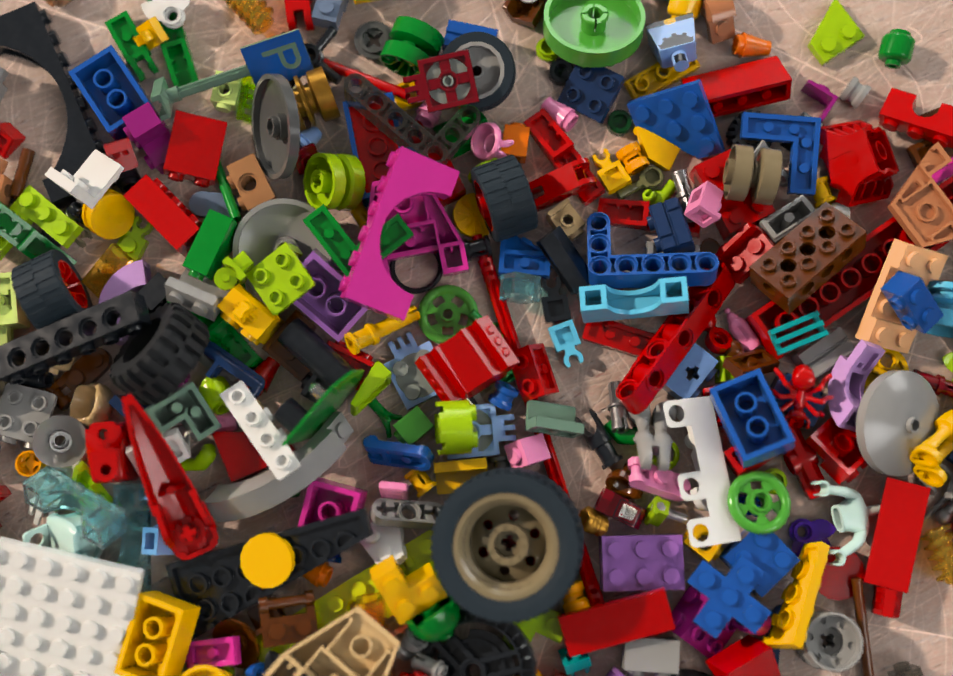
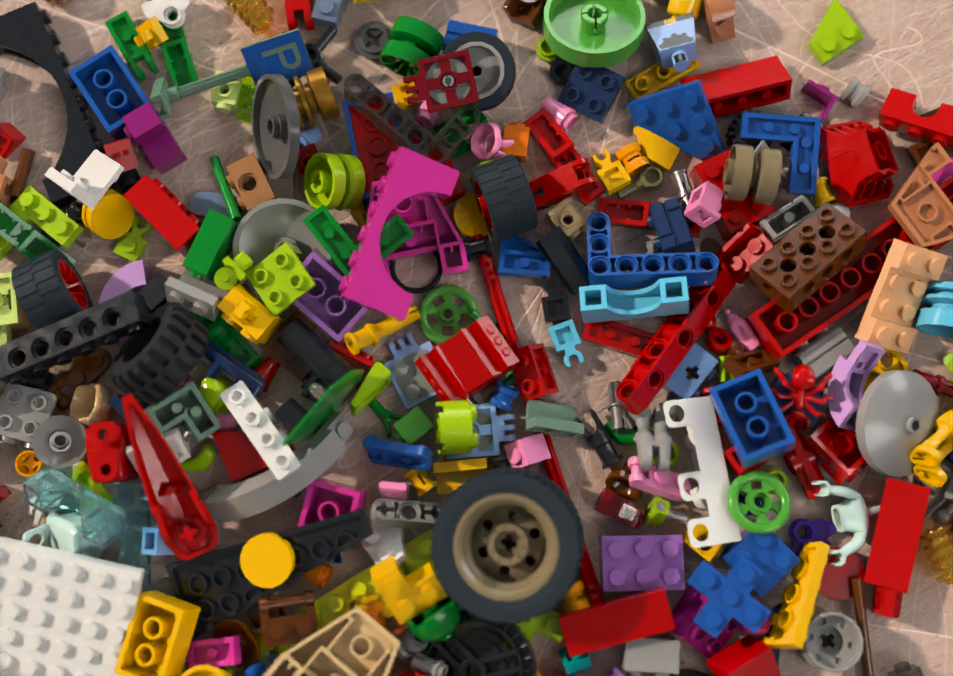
(108, 264): clear yellow plate -> none
(194, 149): red panel -> none
(380, 84): red bar -> none
(520, 288): clear light blue brick -> none
(593, 521): pearl gold arm -> none
(619, 122): dark green tile -> none
(660, 195): lime arm -> none
(748, 45): orange cone -> none
(817, 324): teal tile -> none
(896, 48): green head -> none
(912, 302): blue brick -> none

